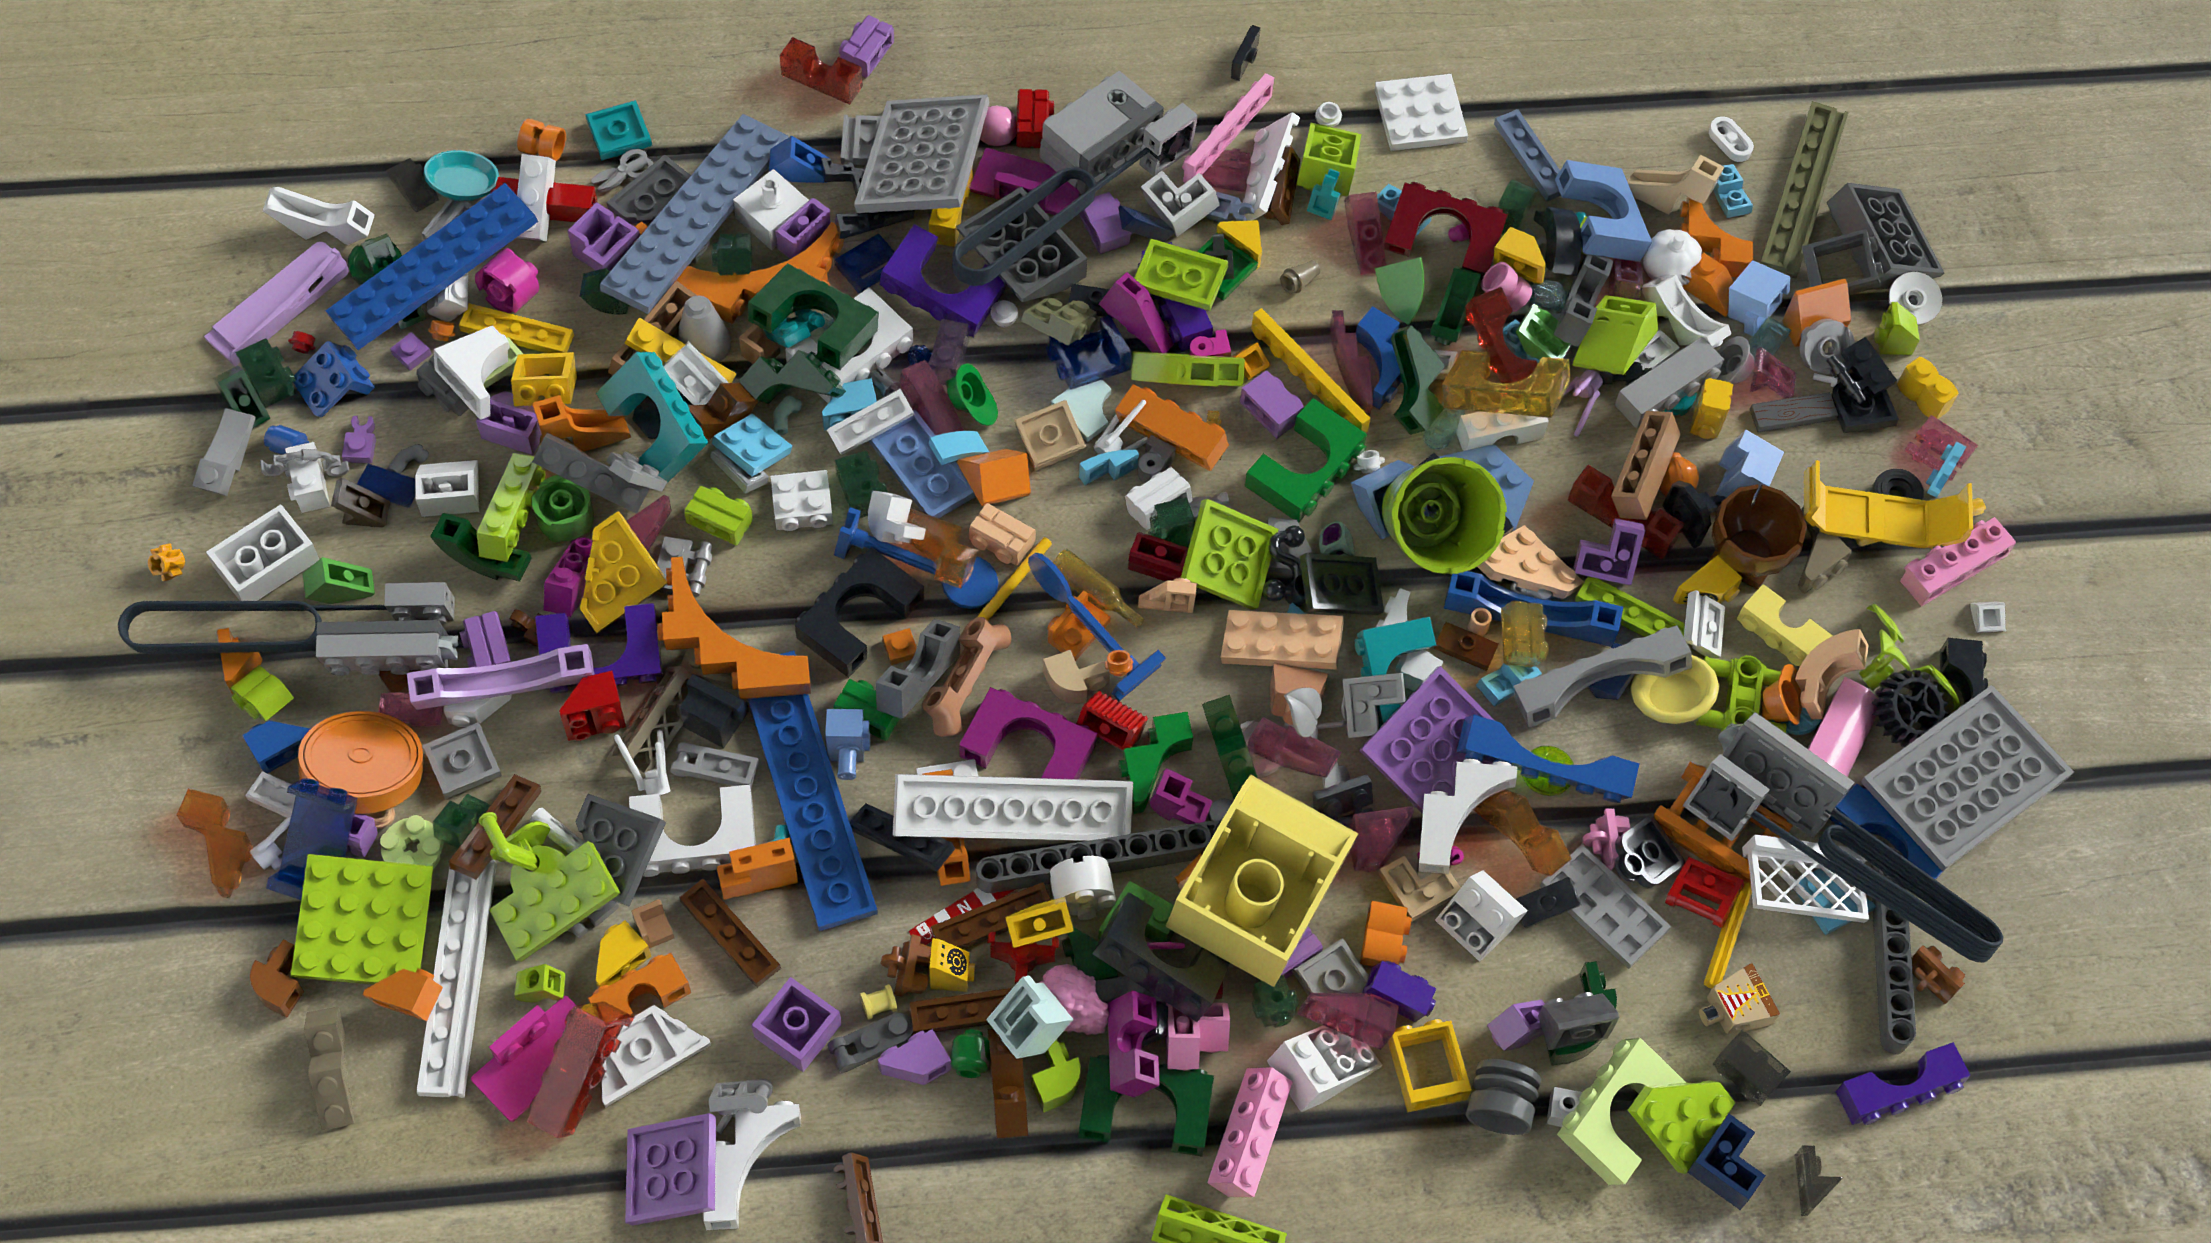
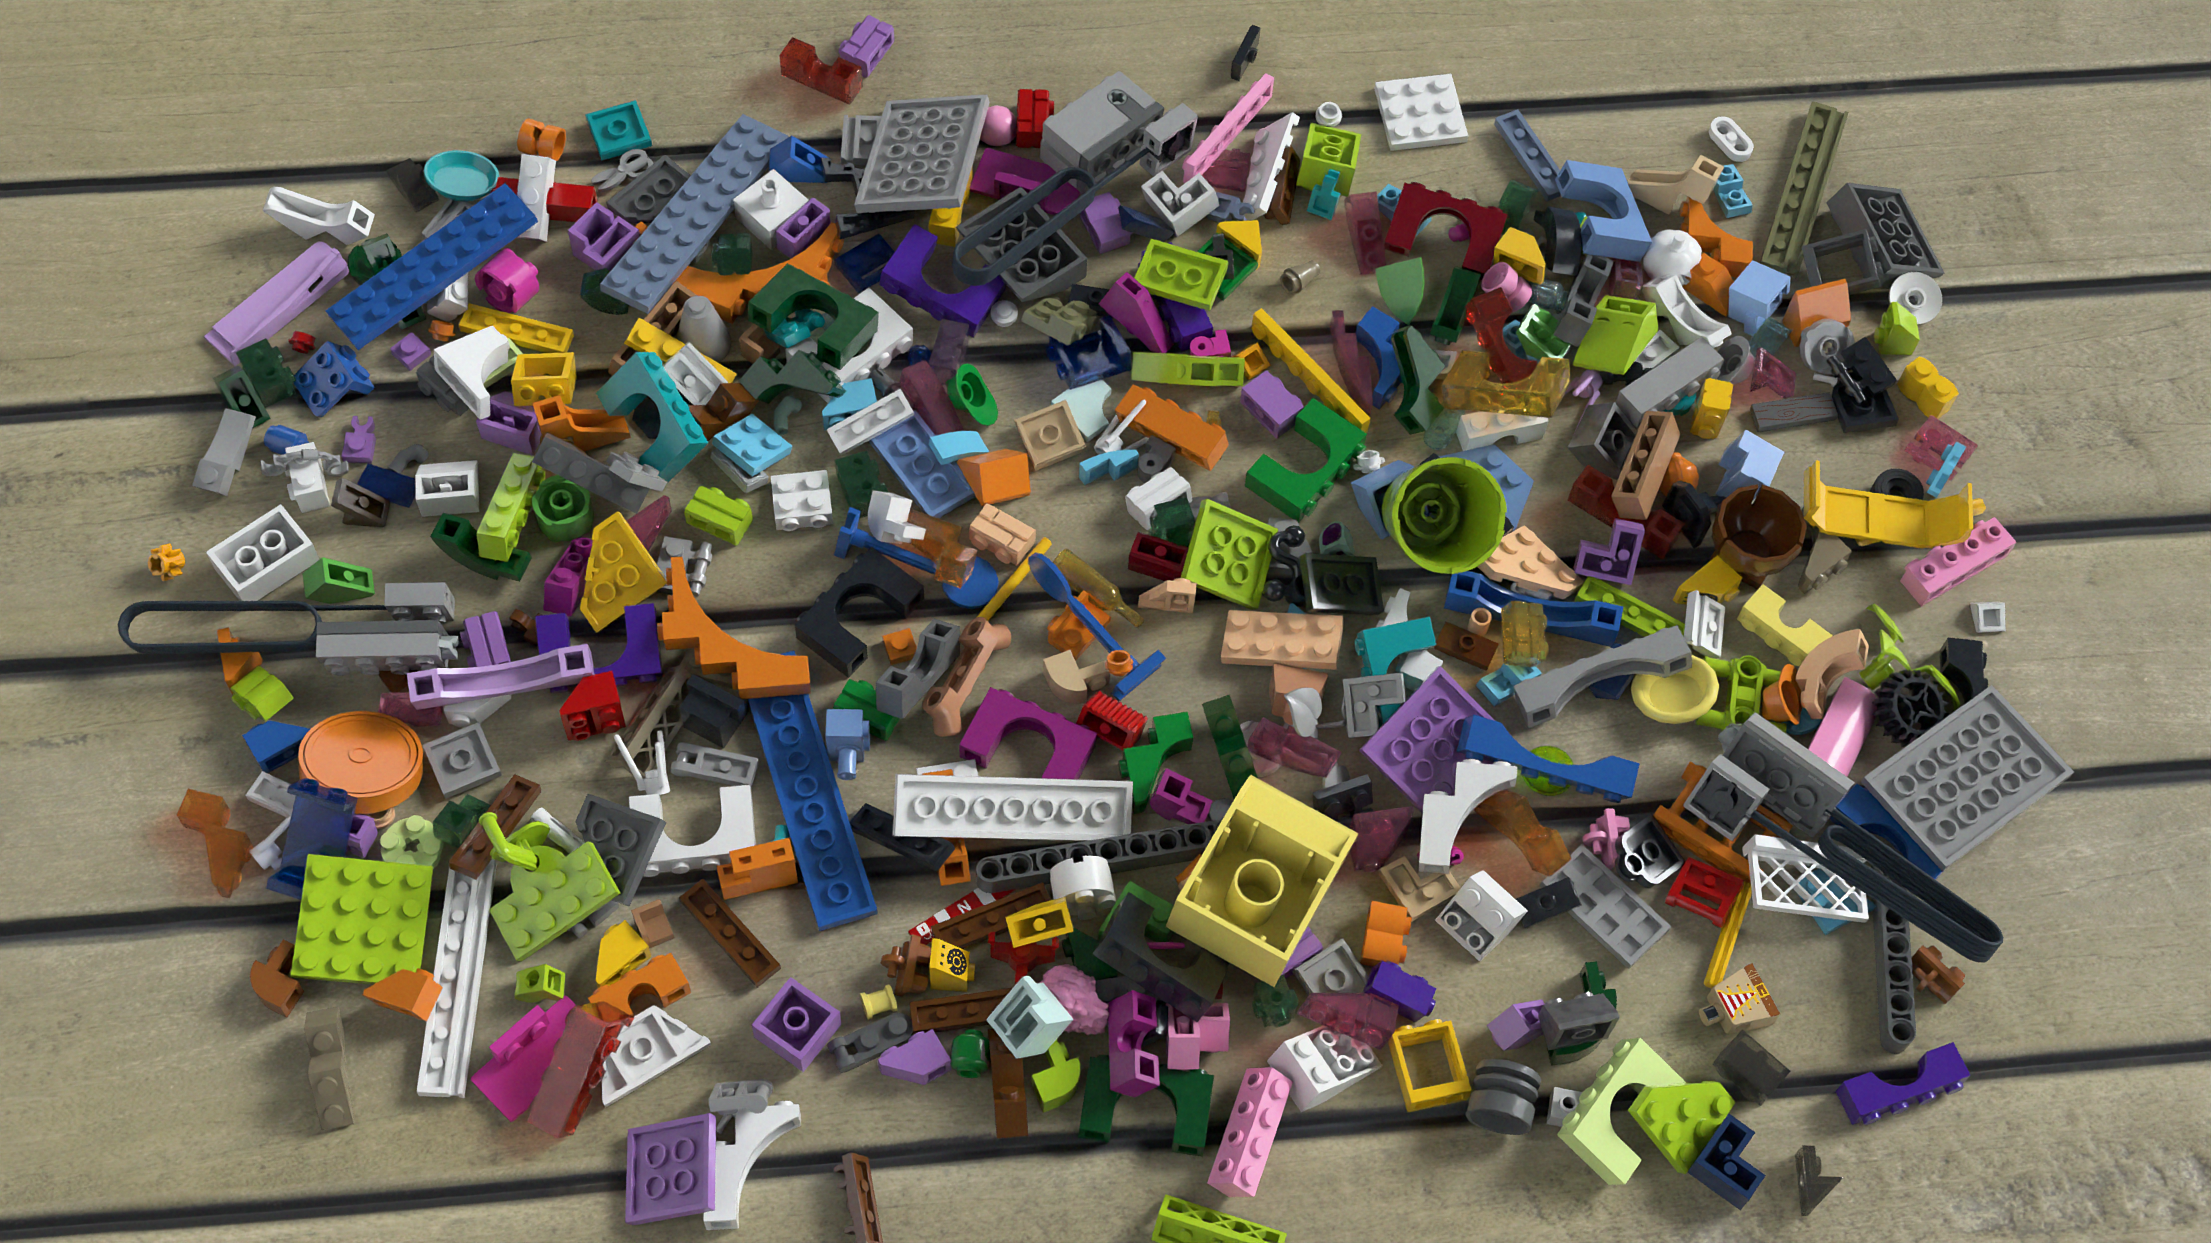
(1603, 439): none -> flat silver slope

